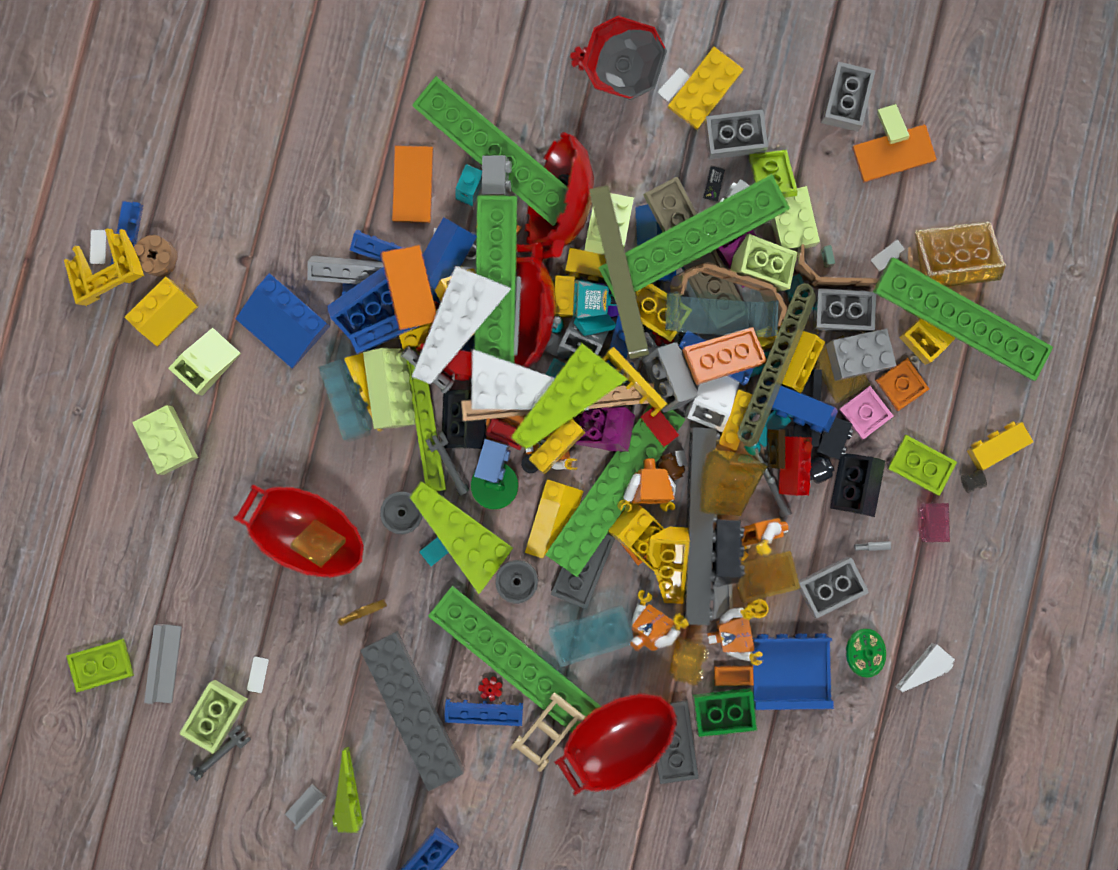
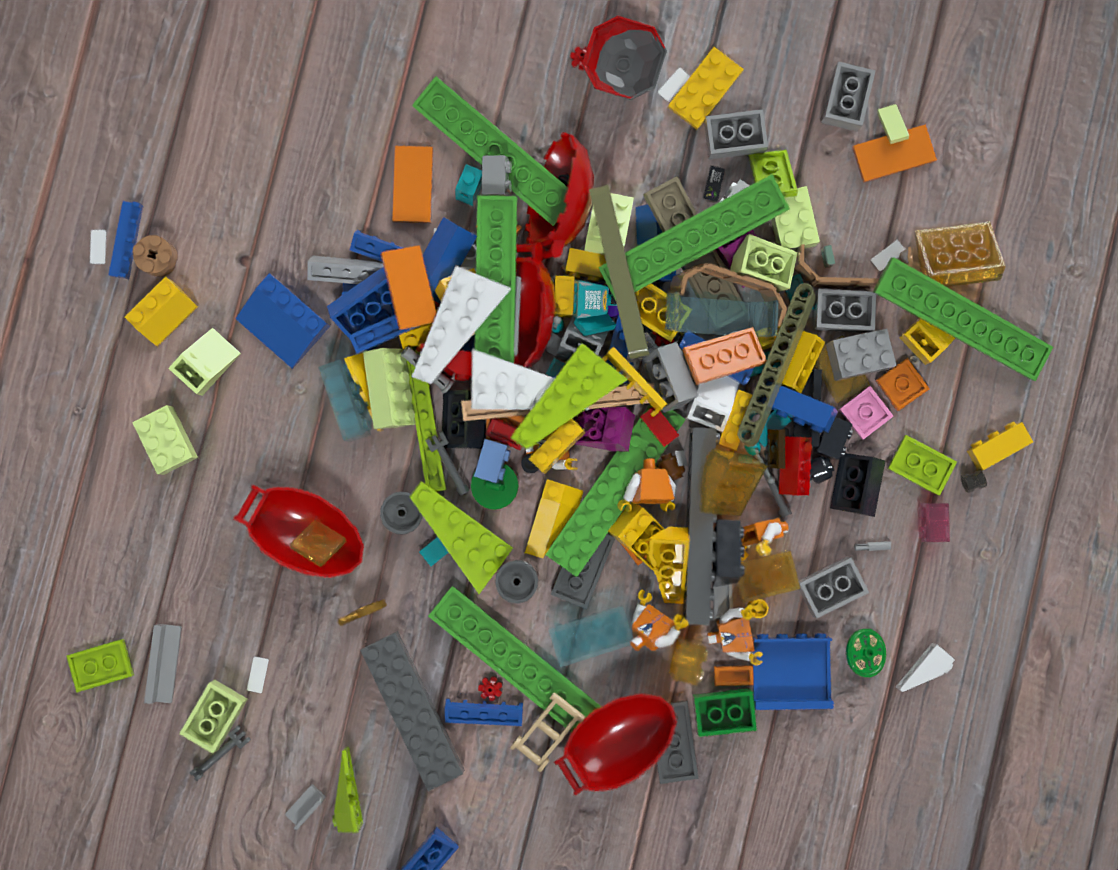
(89, 287): yellow wedge -> none

